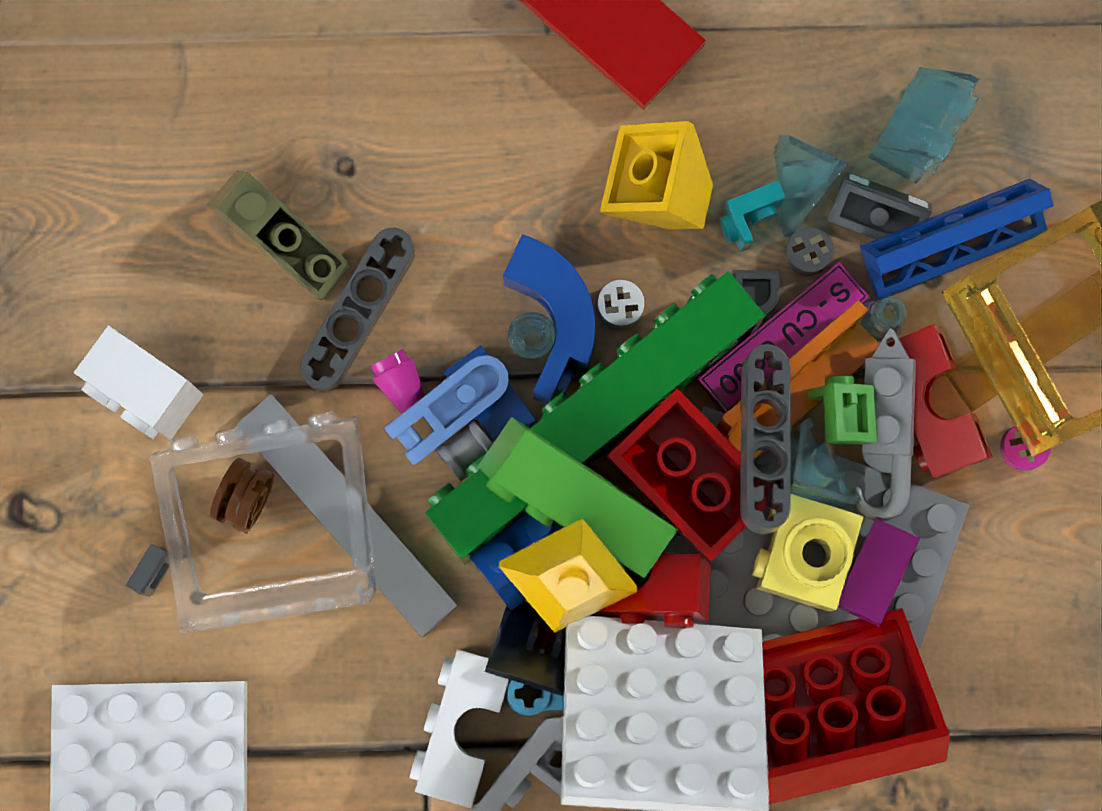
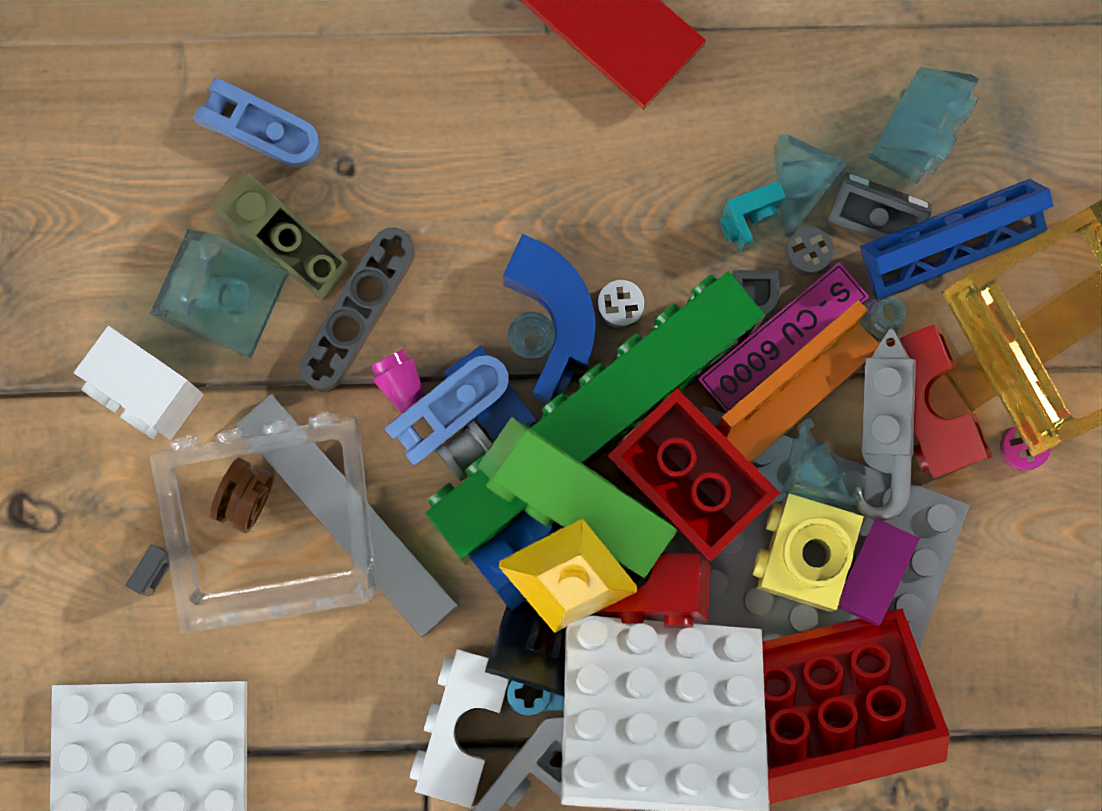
(219, 292): none -> clear light blue slope
(259, 125): none -> medium blue plate
(658, 176): yellow slope -> none
(759, 437): dark grey beam -> none
(847, 410): bright green bracket -> none

